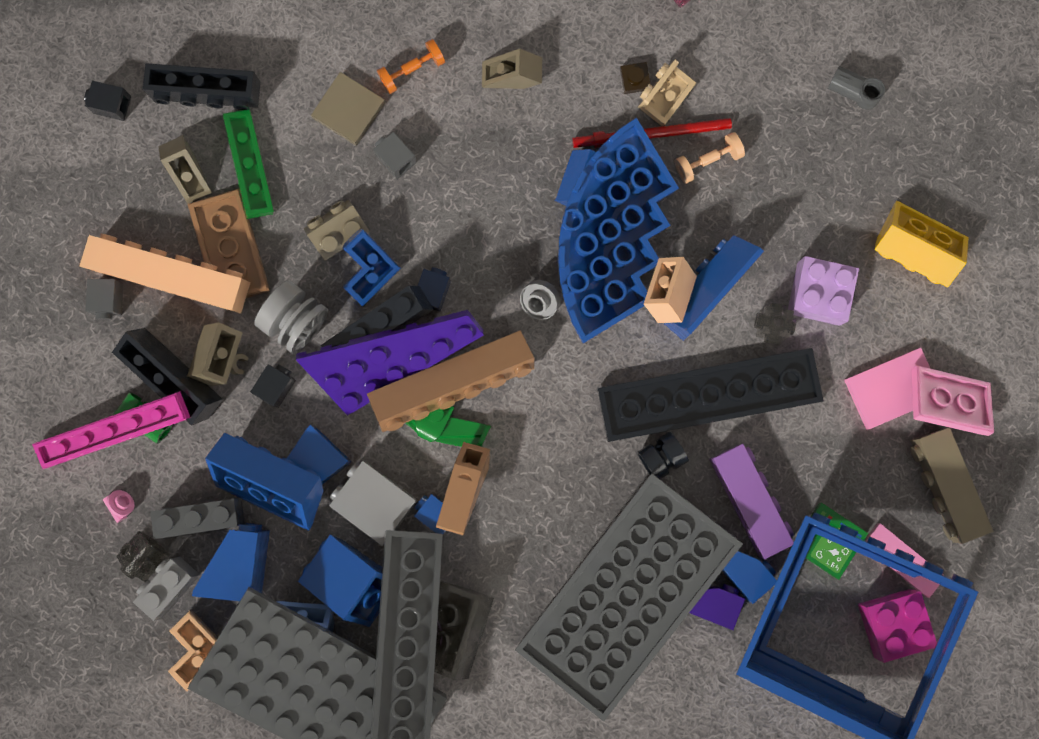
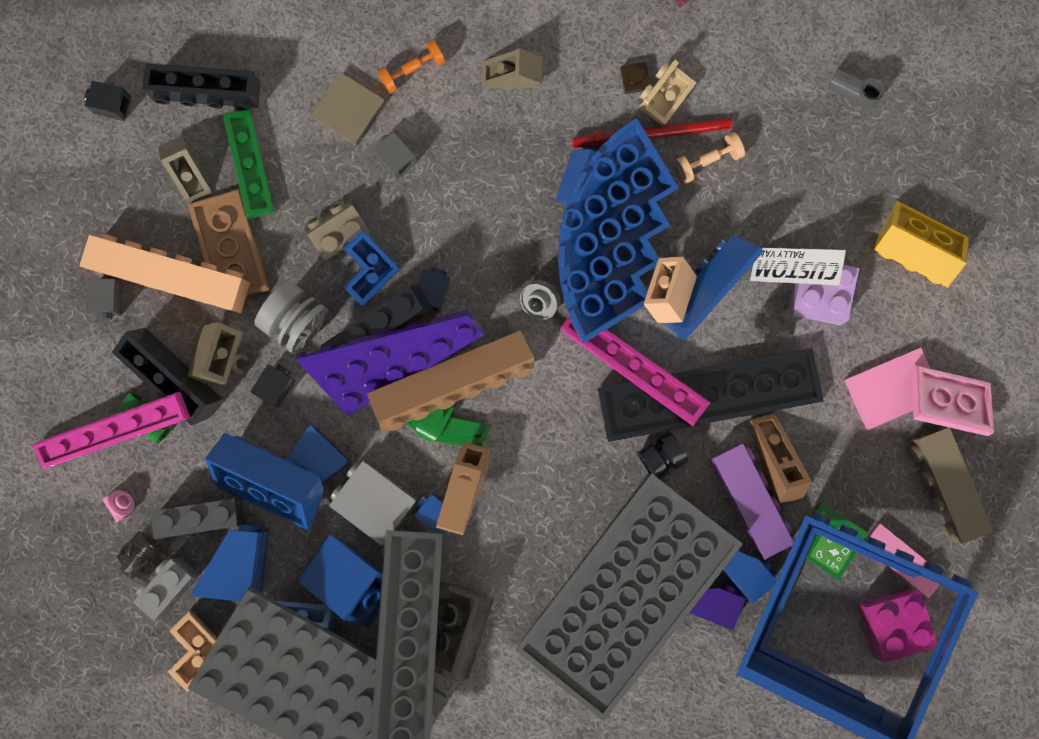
(643, 373): none -> dark pink tile
(779, 460): none -> medium nougat slope
(799, 266): none -> white sticker

